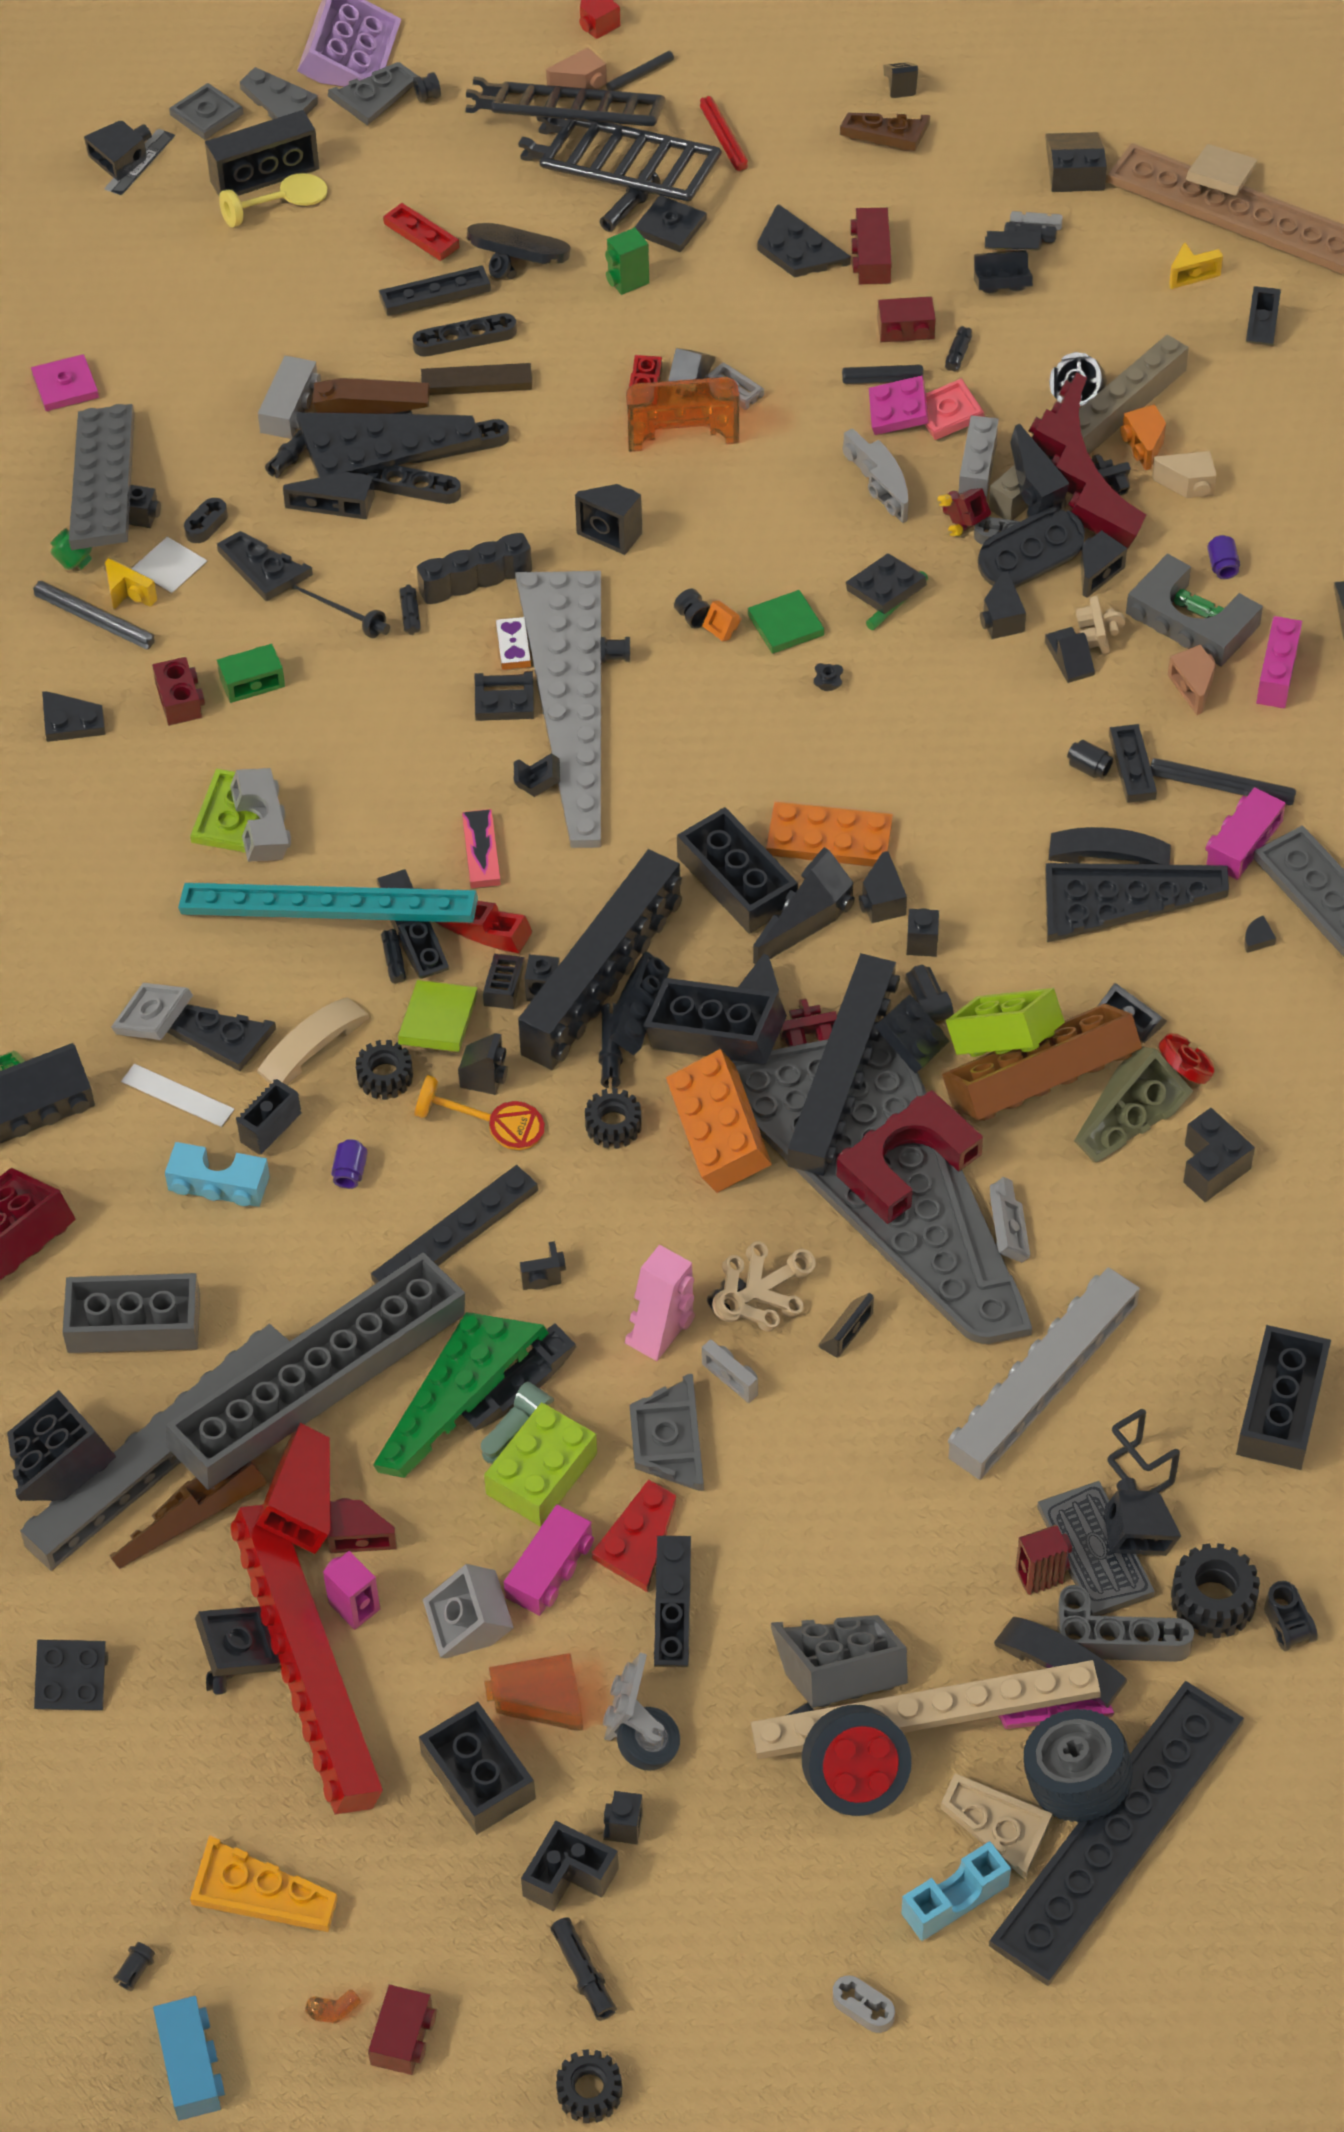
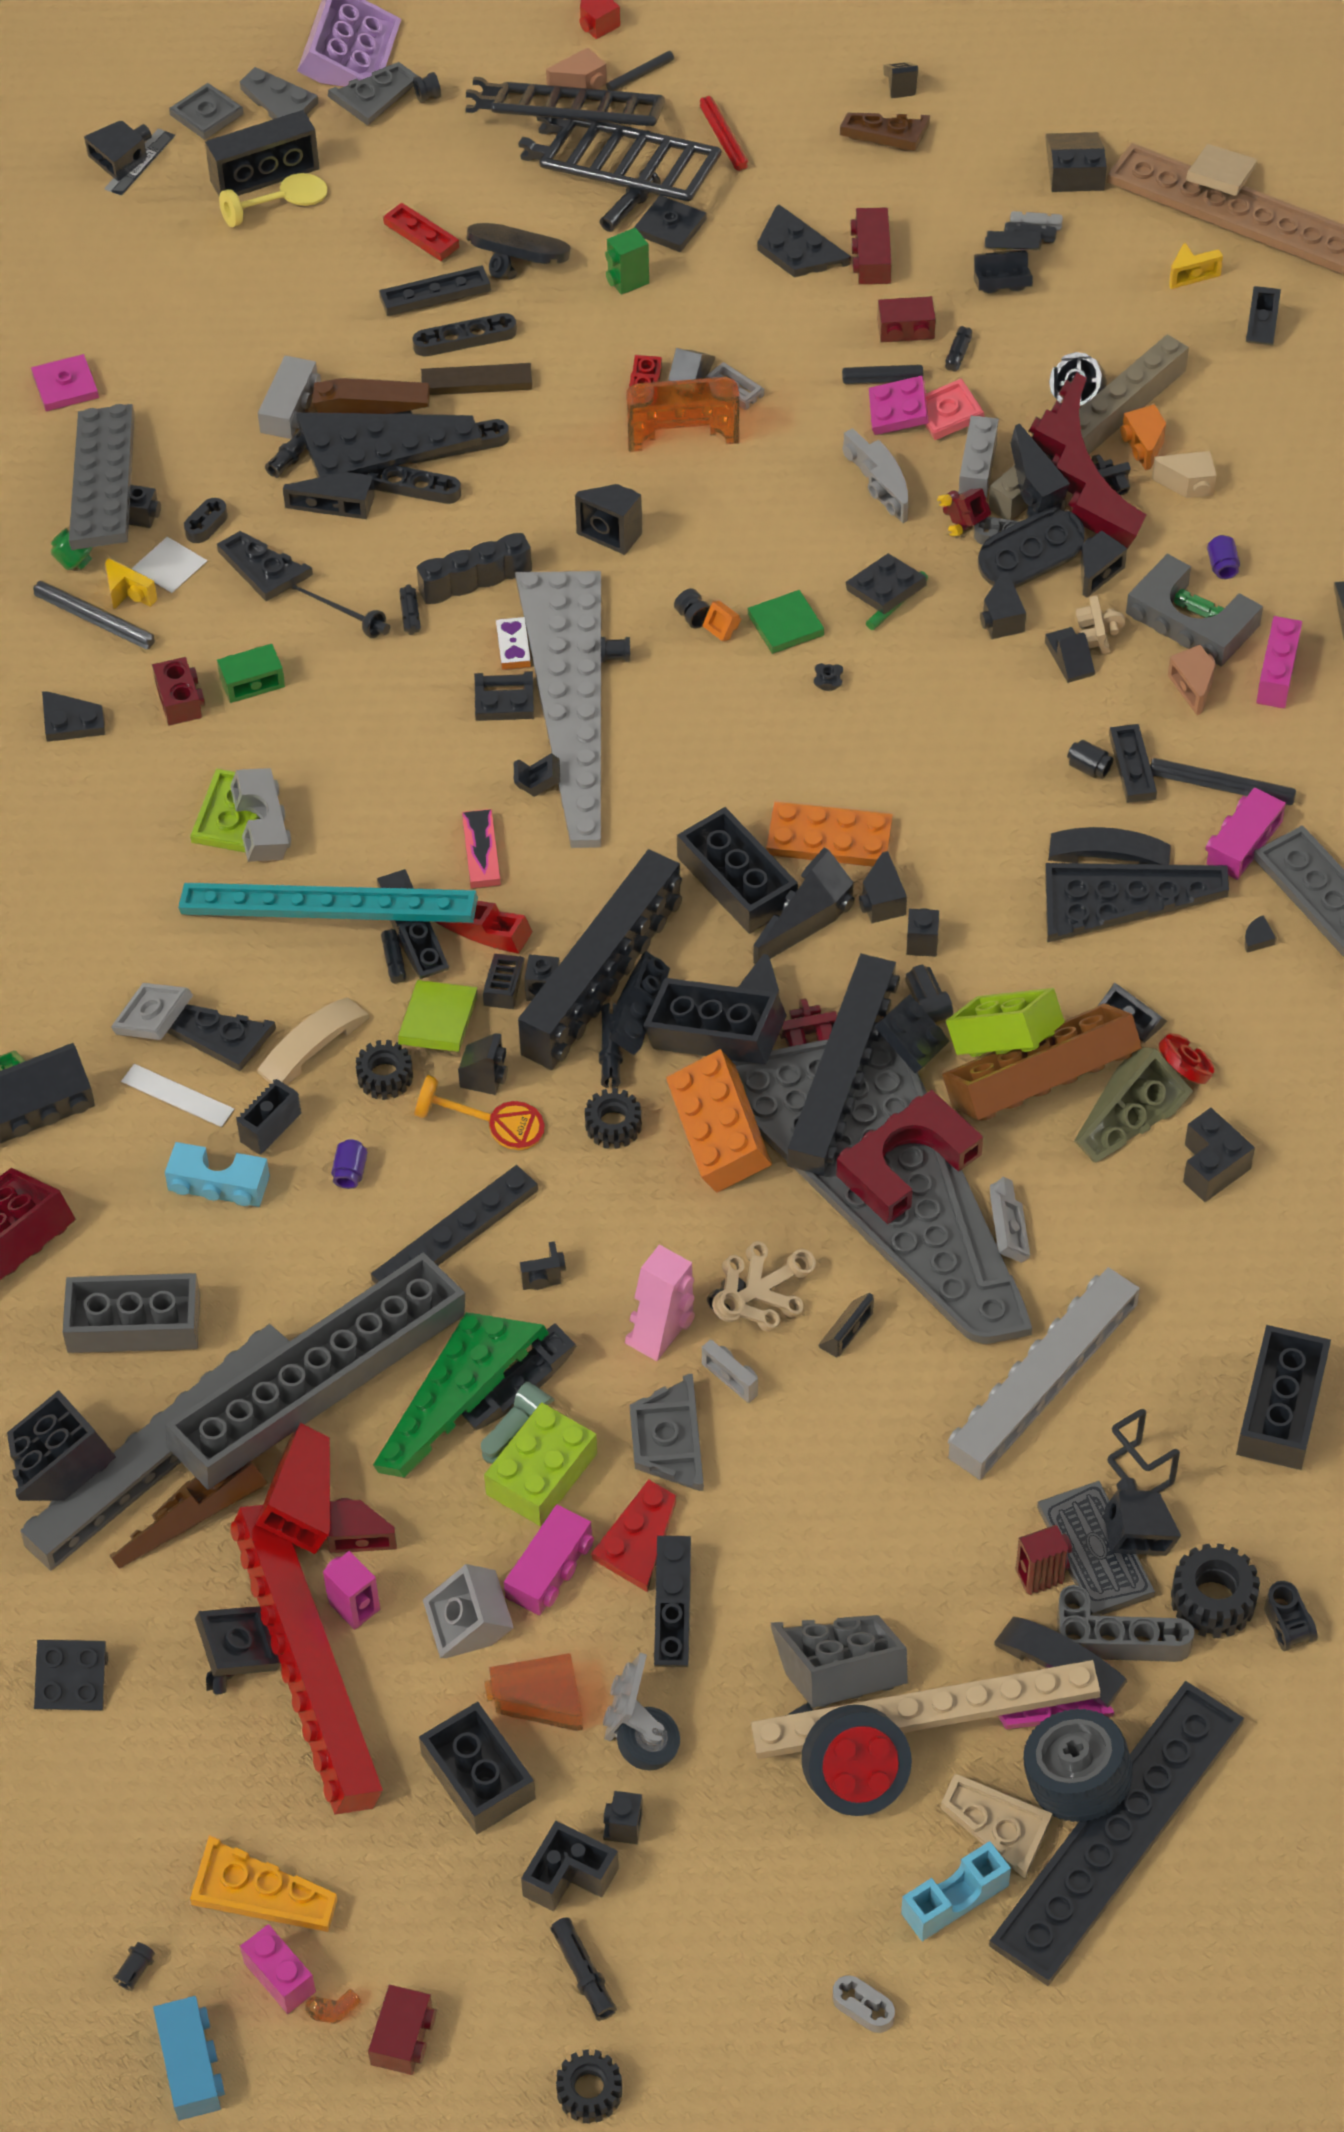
(278, 1969): none -> dark pink brick

